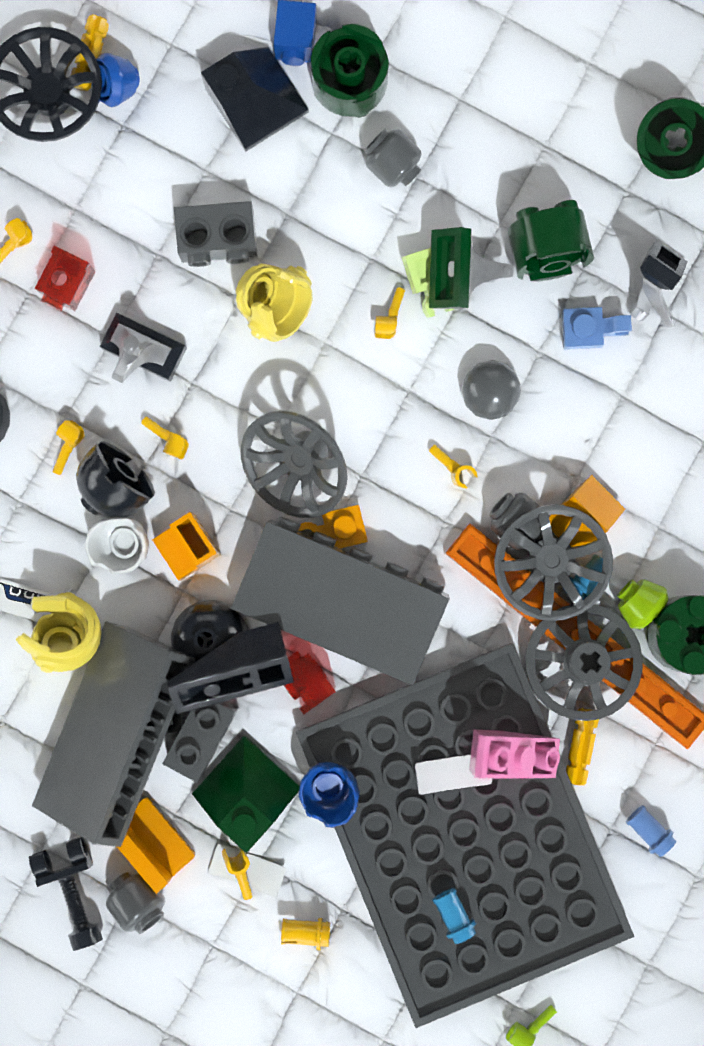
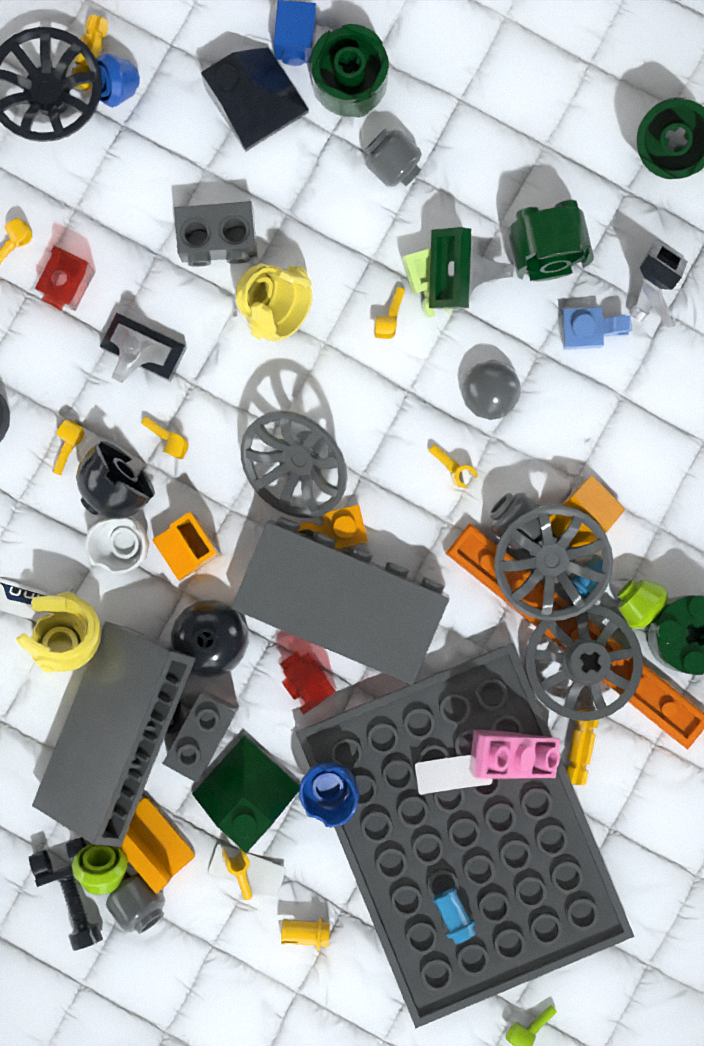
(99, 868): none -> lime cone
(239, 667): black slope -> none
(651, 831): medium blue pin -> none

